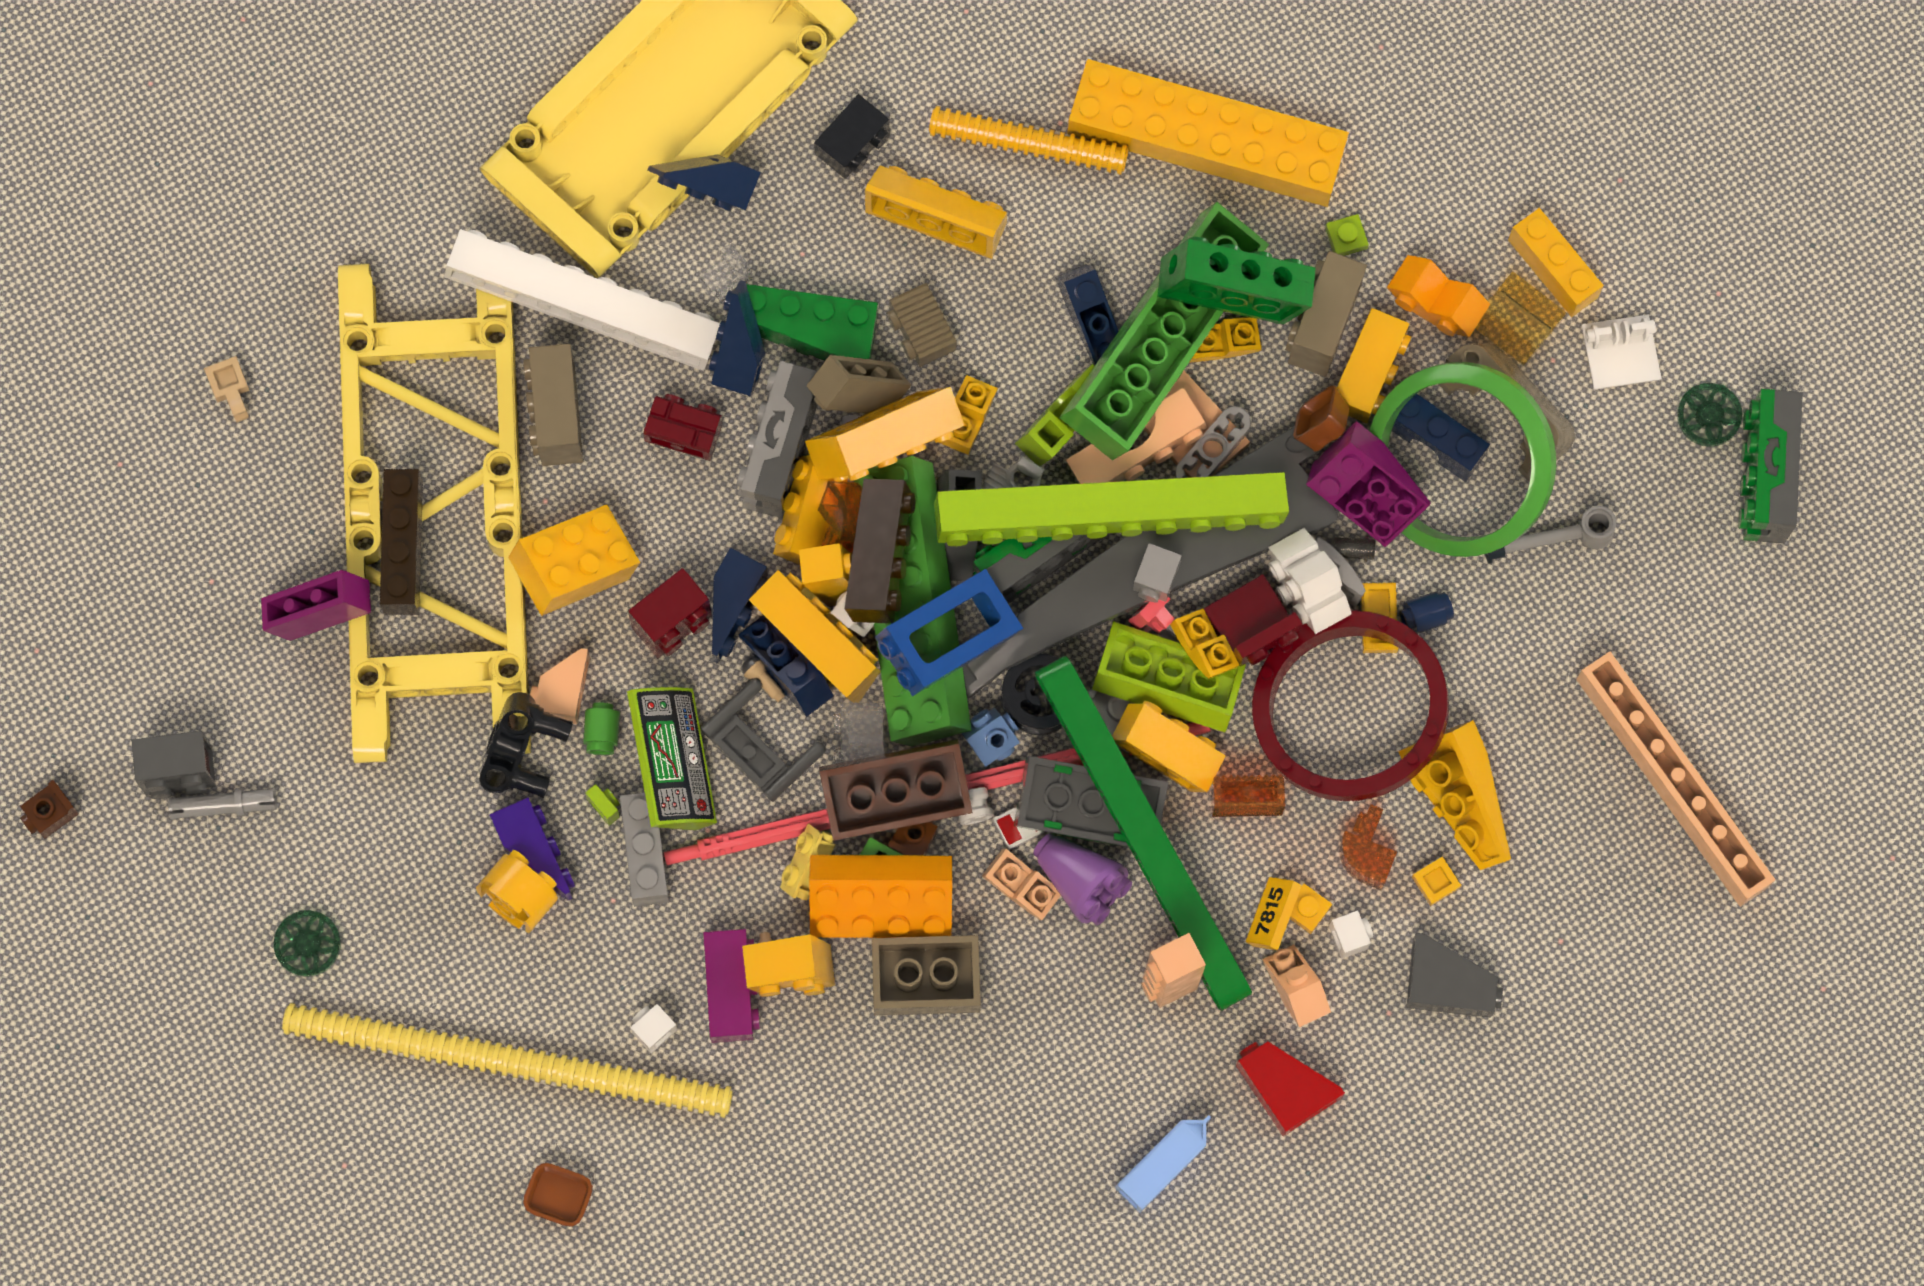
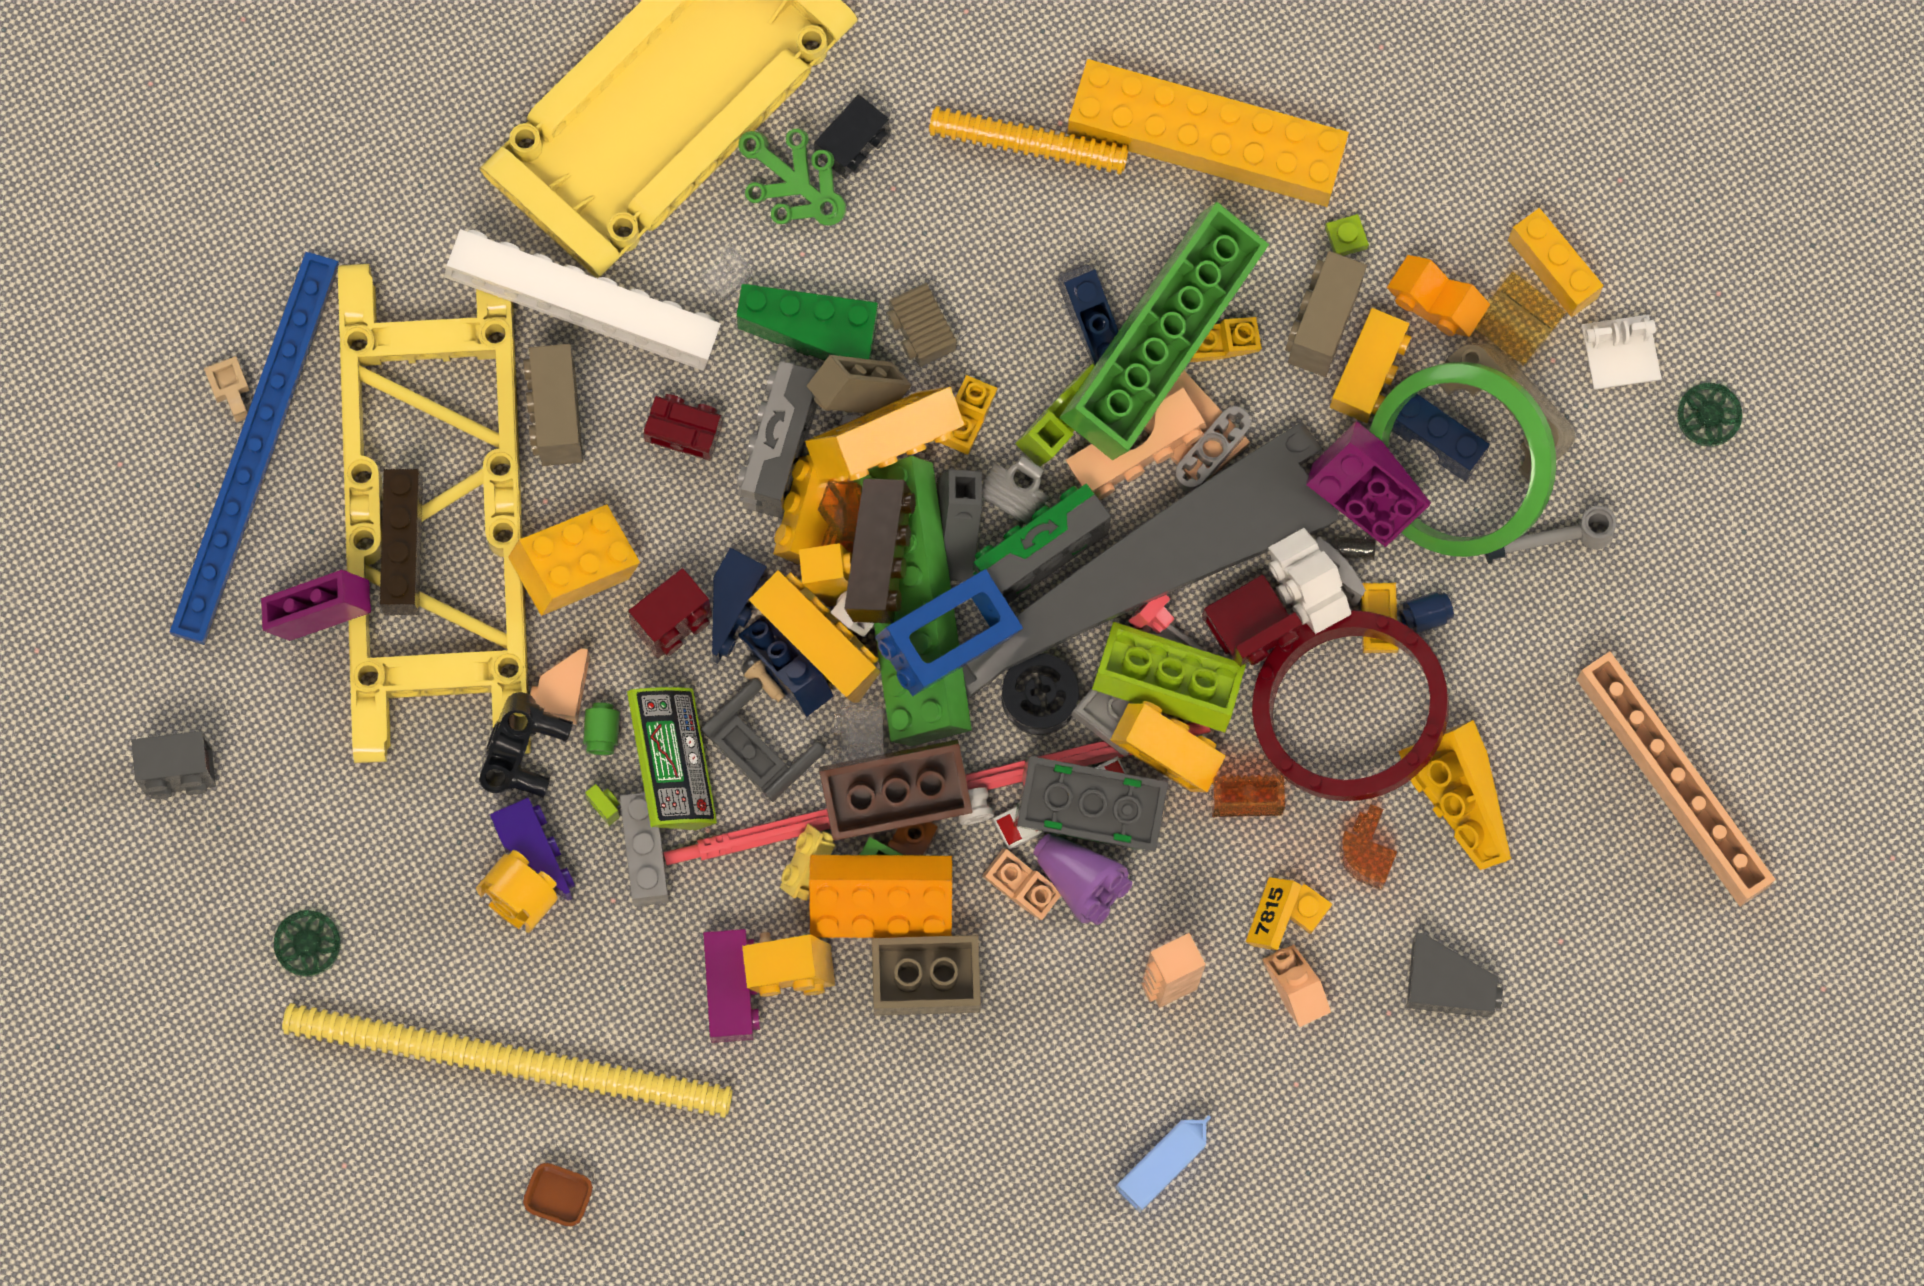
(60, 811): reddish brown brick -> none
(223, 803): light grey pin -> none
(254, 448): none -> blue plate
(652, 1027): white plate -> none
(713, 176): dark blue slope -> none
(741, 347): dark blue slope -> none
(796, 181): none -> bright green plant
(935, 211): yellow slope -> none
(992, 736): medium blue brick -> none
(1111, 508): lime brick -> none
(1141, 829): green beam -> none
(1156, 573): light grey brick -> none
(1202, 645): yellow slope -> none
(1236, 281): green brick -> none
(1286, 1086): red slope -> none
(1321, 419): dark orange piece -> none
(1351, 934): white plate -> none
(1436, 881): yellow plate -> none
(1771, 466): piece -> none

